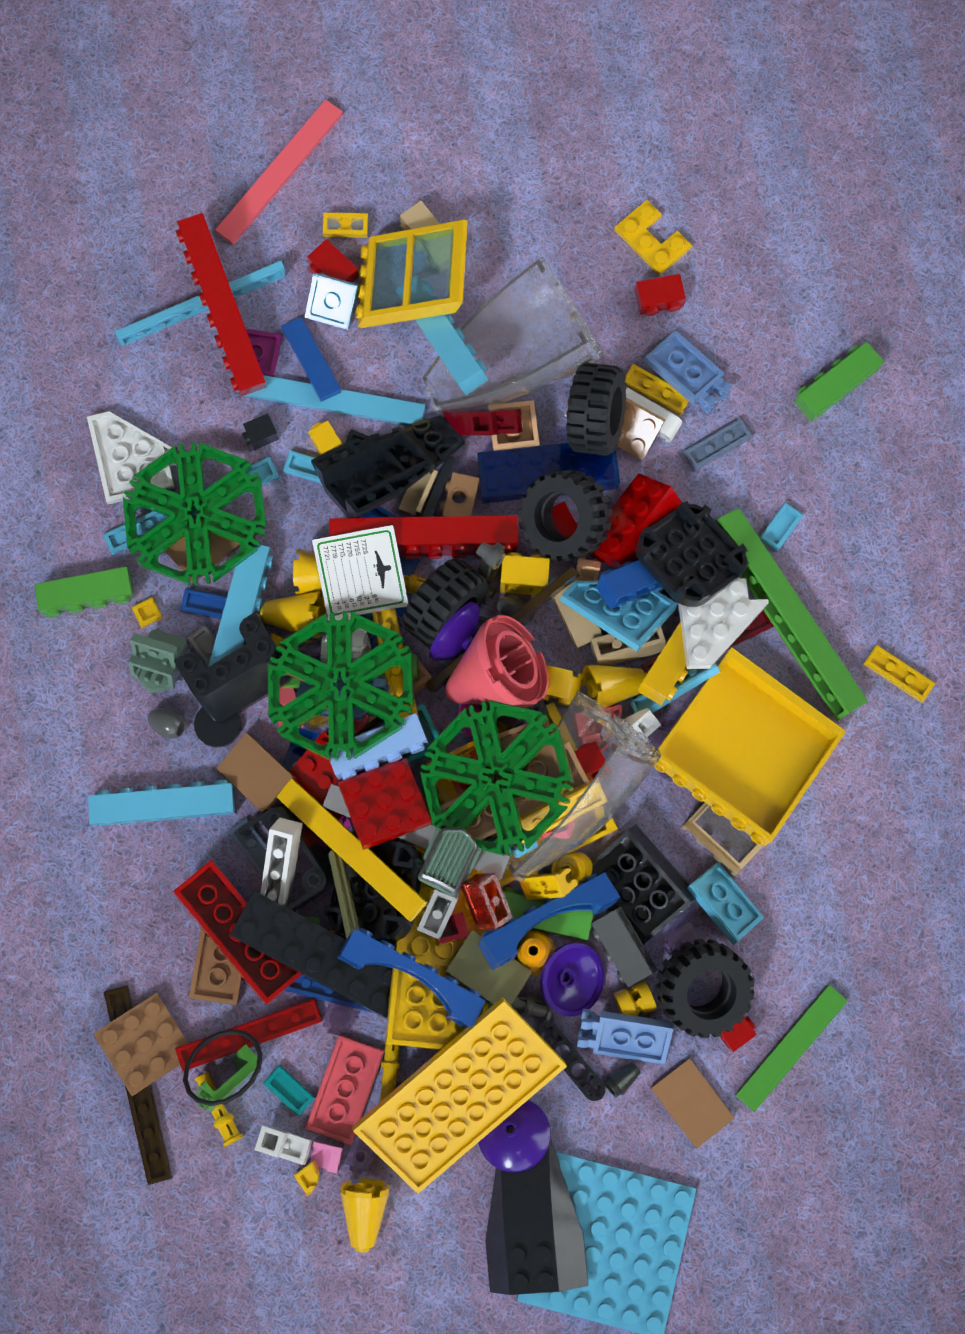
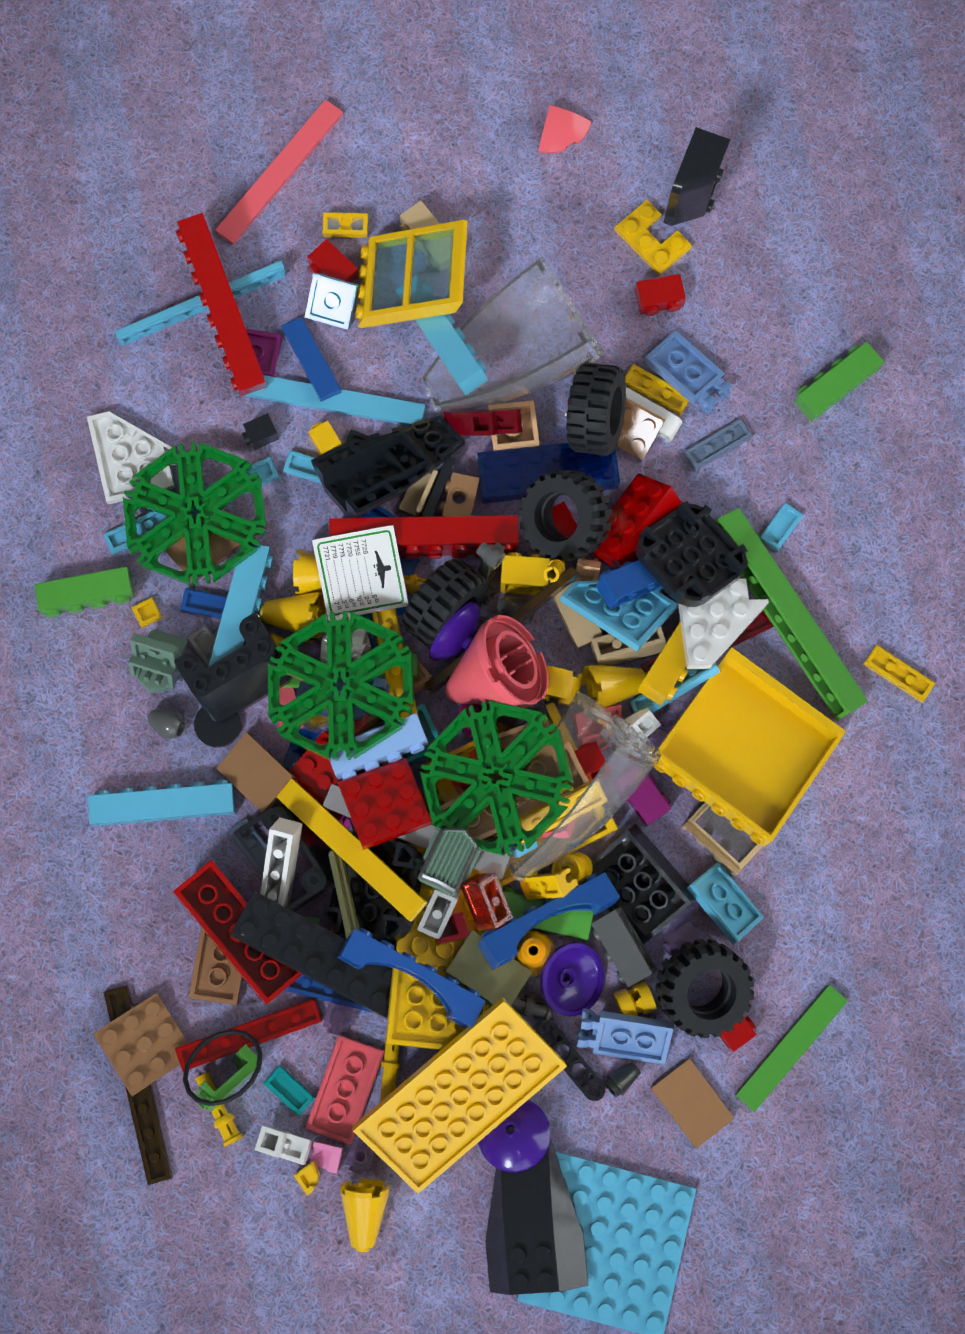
(554, 570): none -> yellow pin
(562, 130): none -> coral brick
(649, 802): none -> magenta brick
(696, 178): none -> black windscreen

